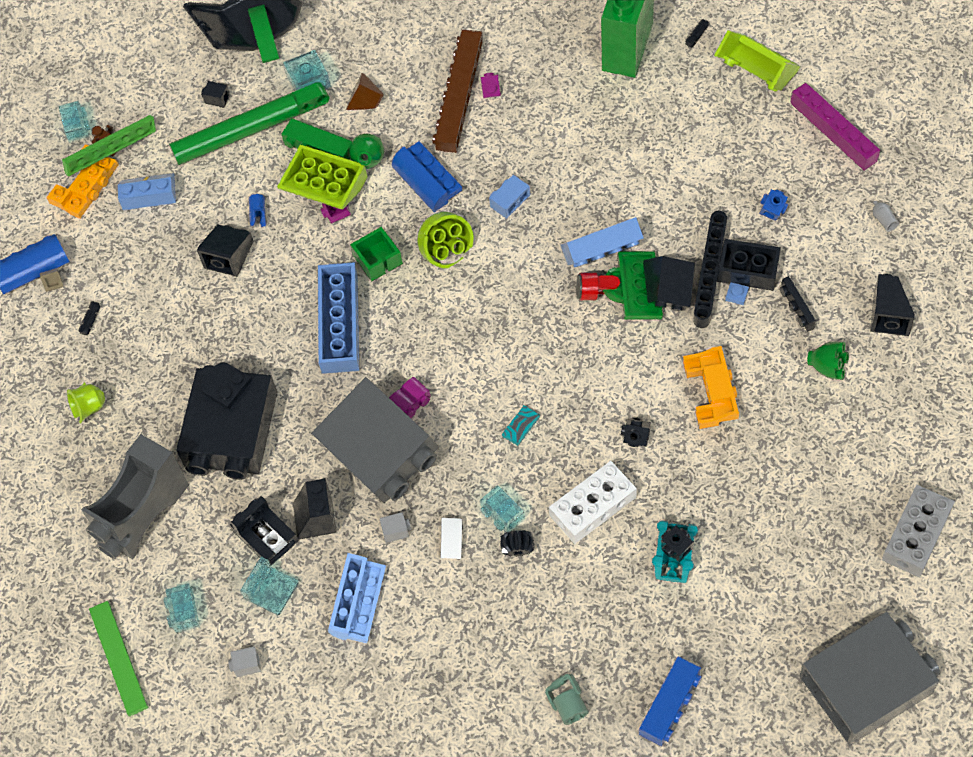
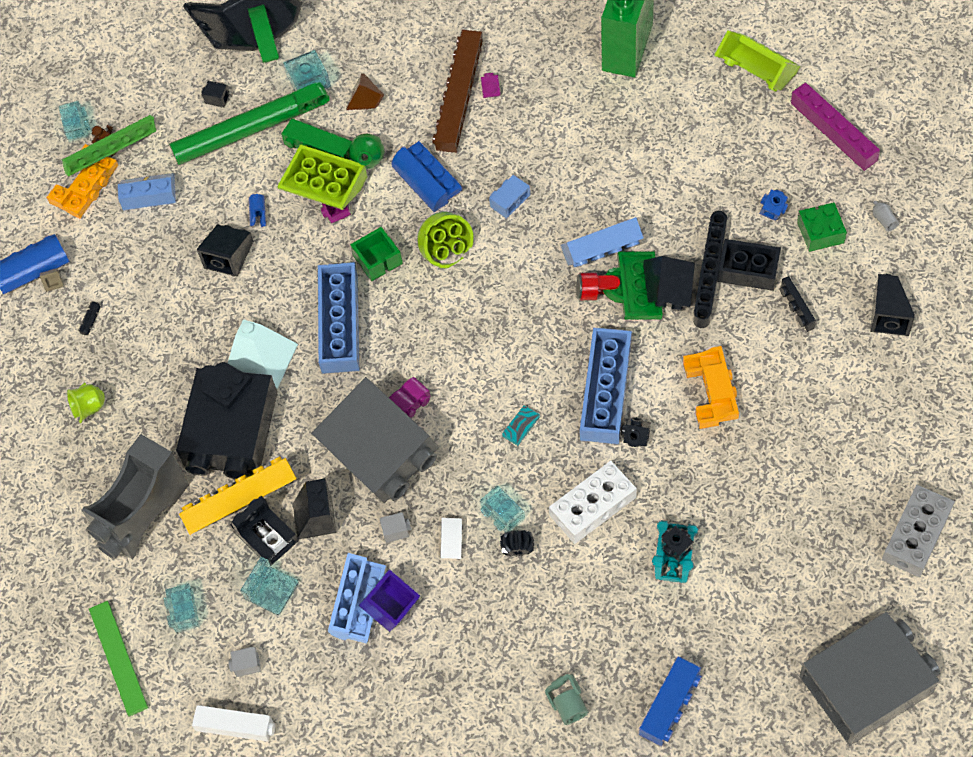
(233, 723): none -> white brick
(238, 495): none -> yellow brick
(261, 351): none -> light aqua slope
(389, 600): none -> dark purple piece
(605, 386): none -> medium blue brick
(696, 33): black axle -> none
(737, 293): medium blue plate -> none
(821, 227): none -> green piece
(829, 360): green piece -> none

